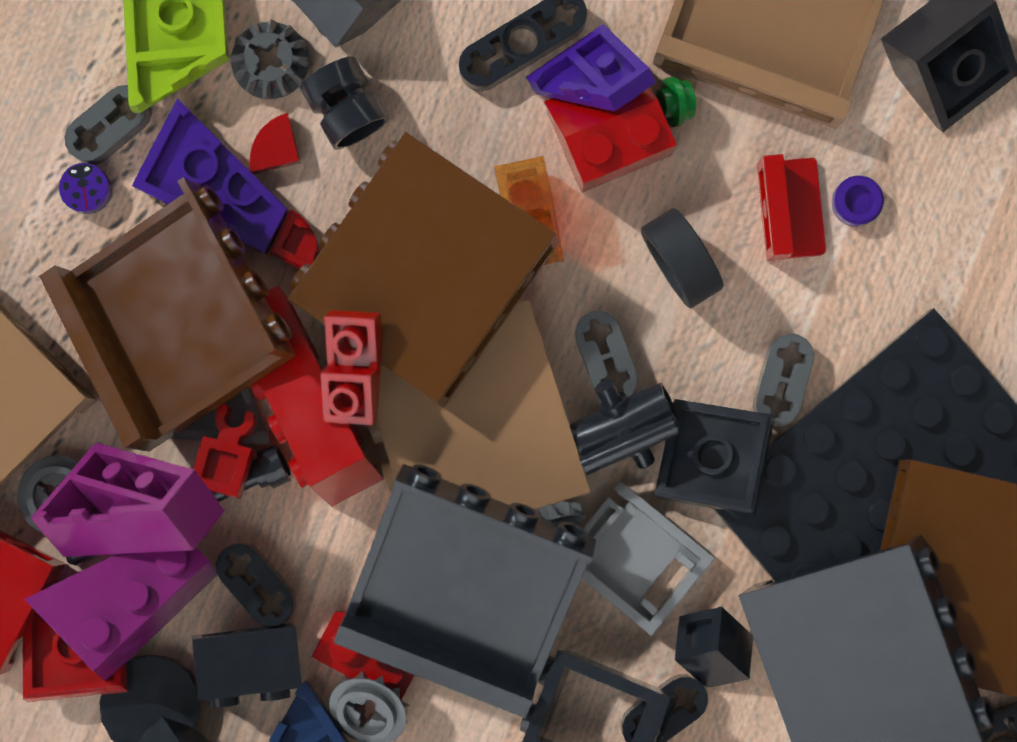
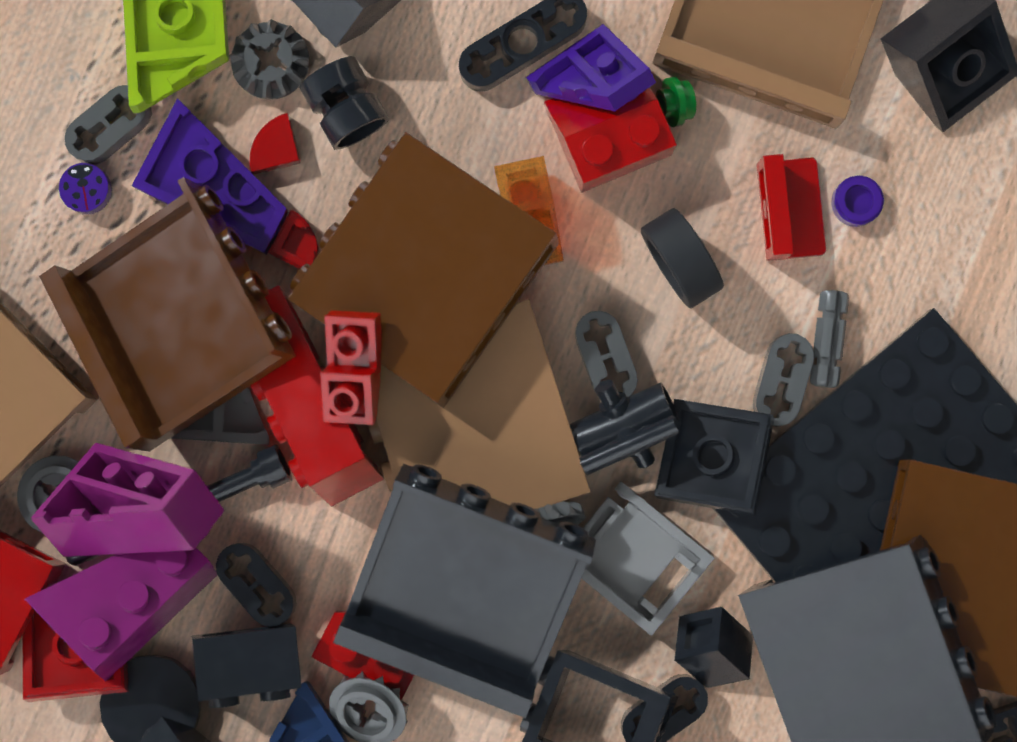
(224, 461): red plate -> none
(829, 338): none -> dark grey axle

